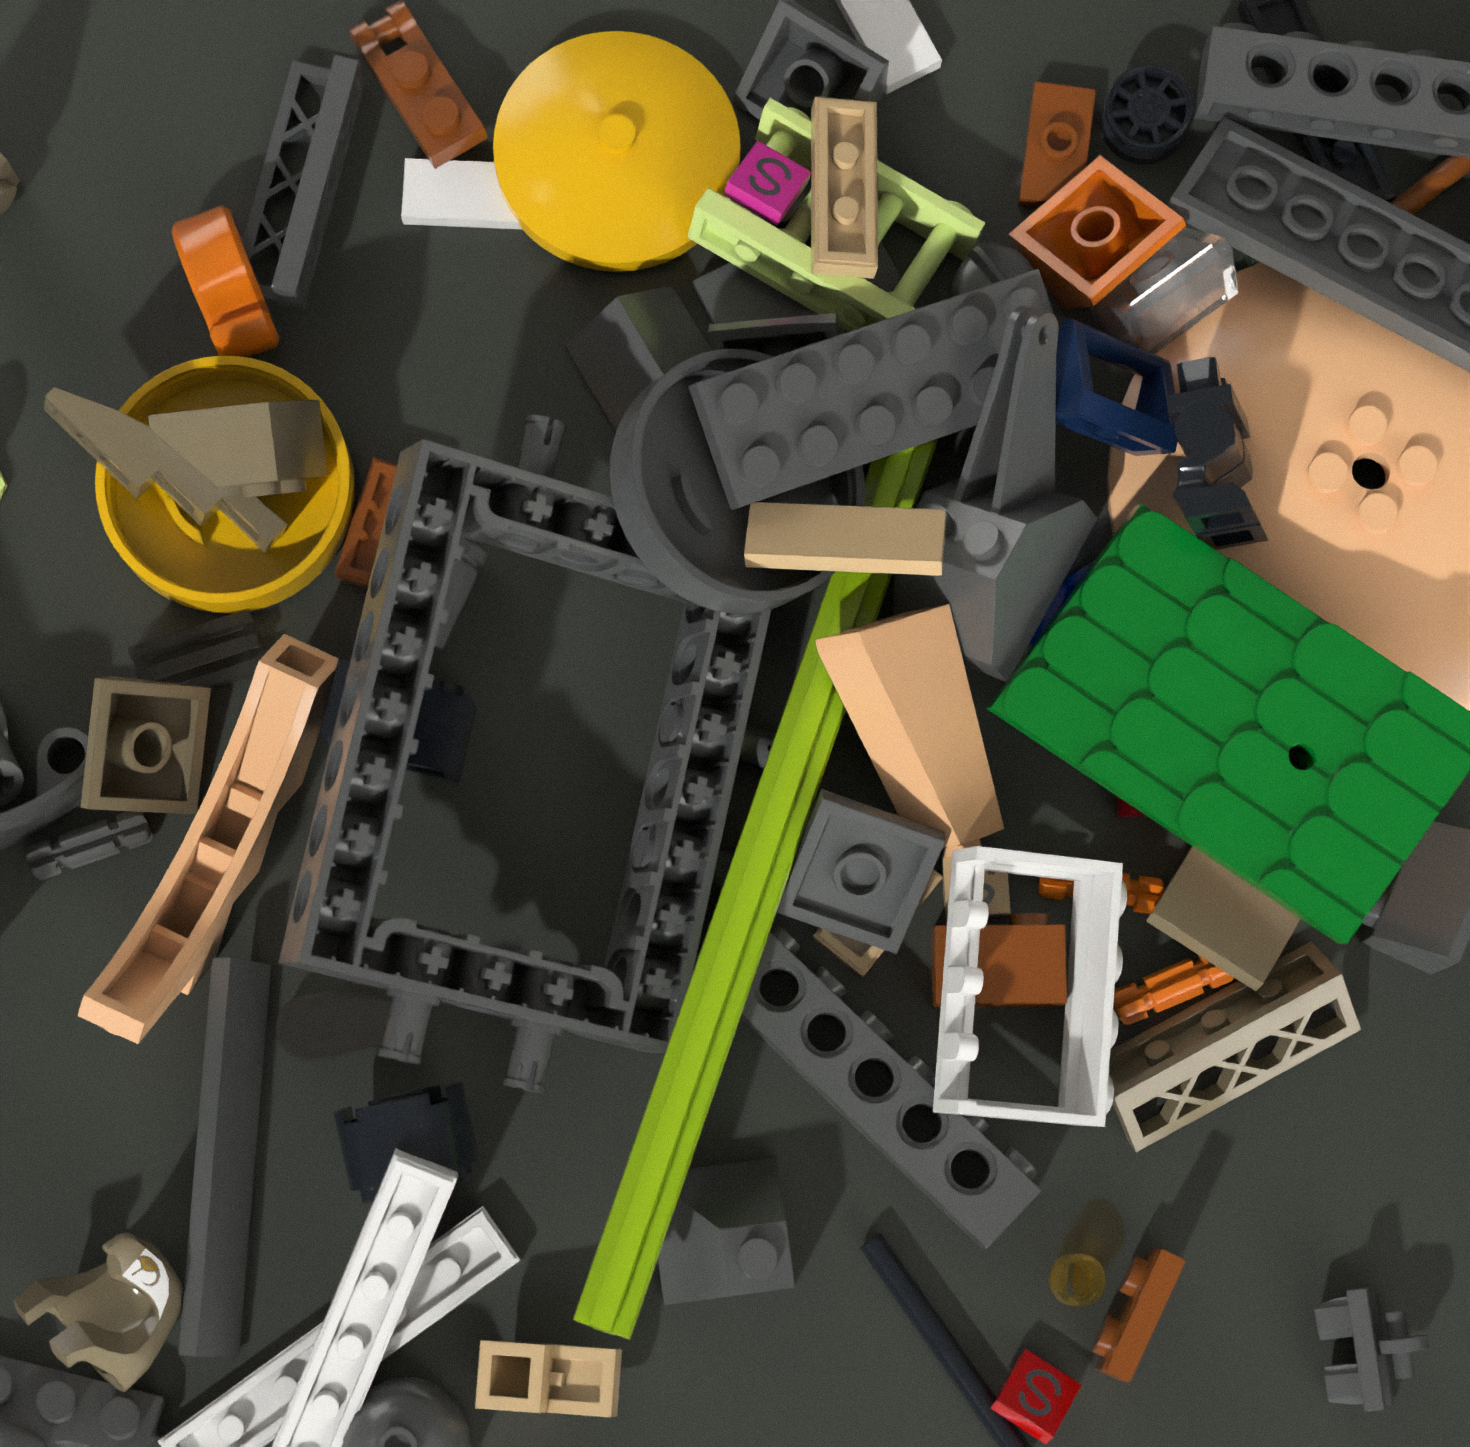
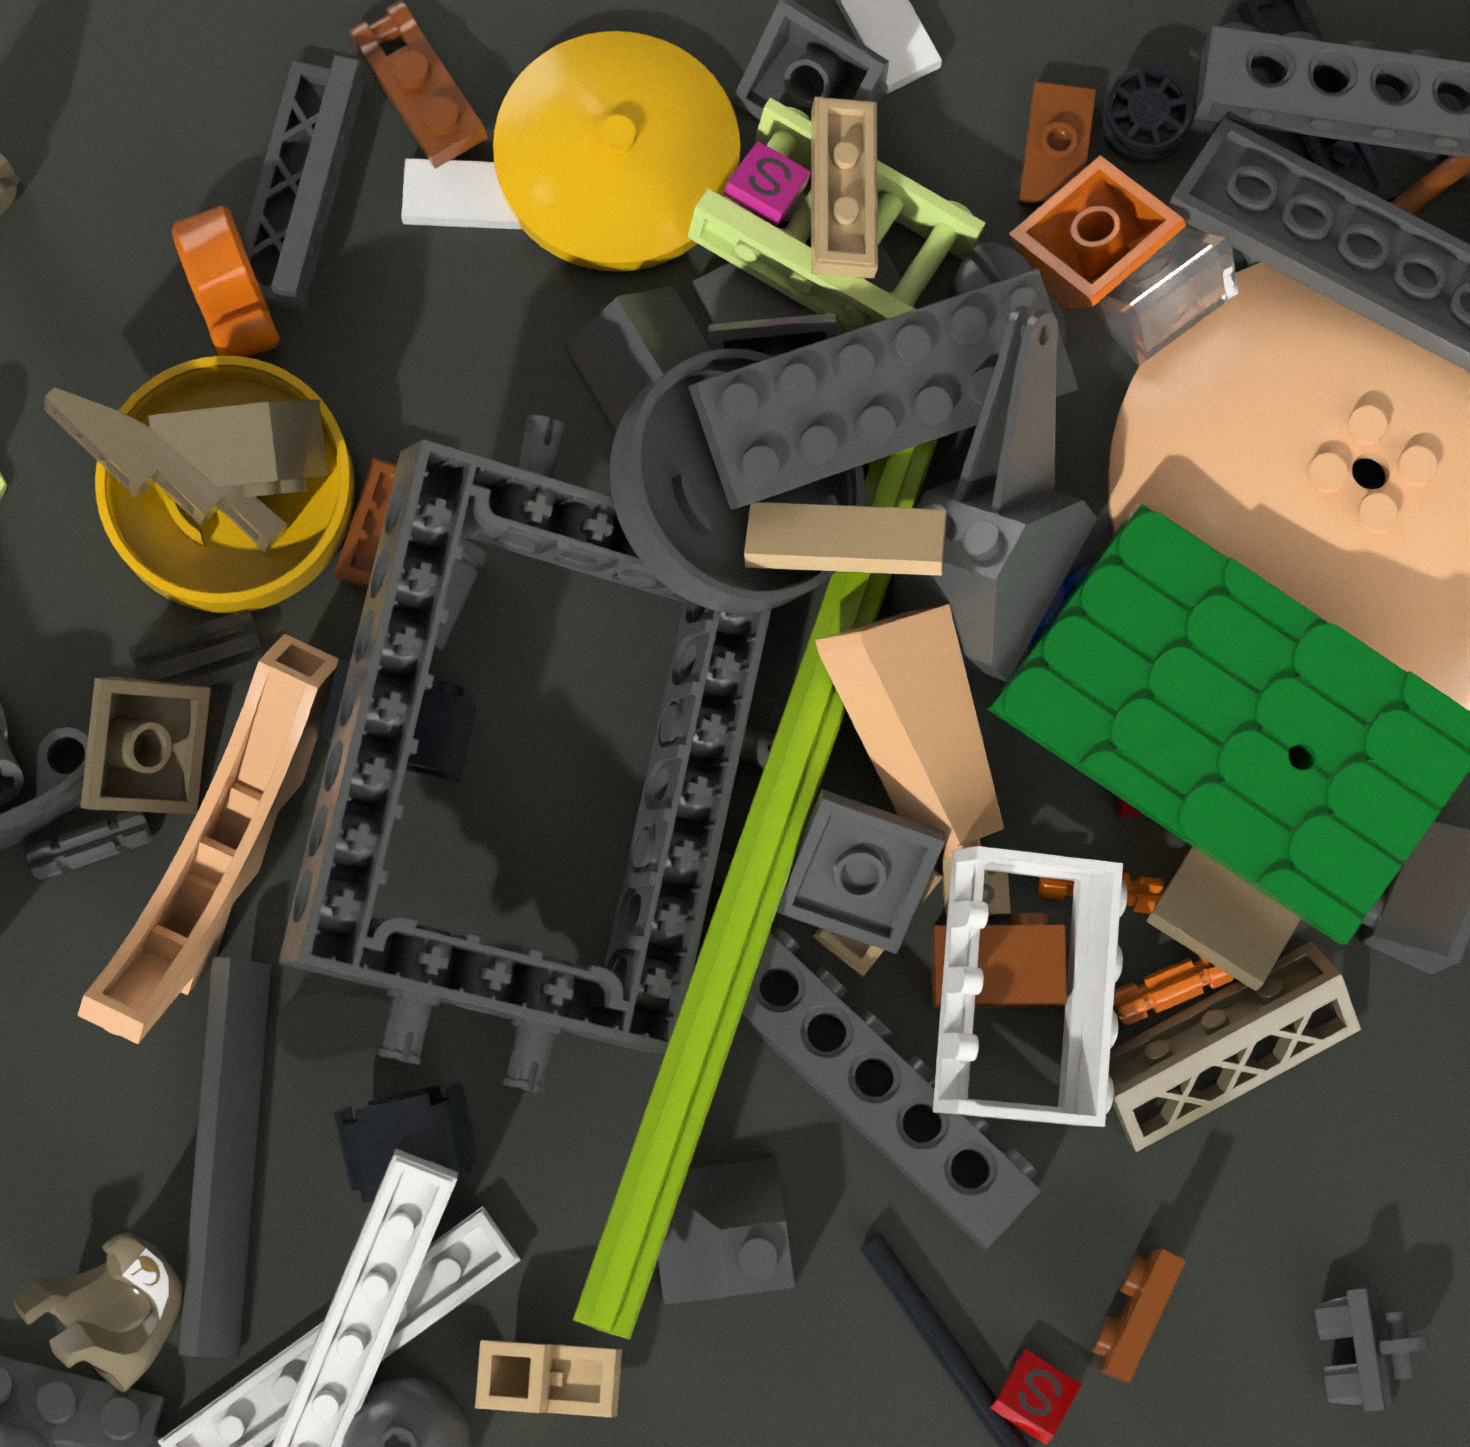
(1087, 1280): clear yellow hinge -> none
(1137, 431): dark blue tile -> none
(1216, 462): black hips -> none

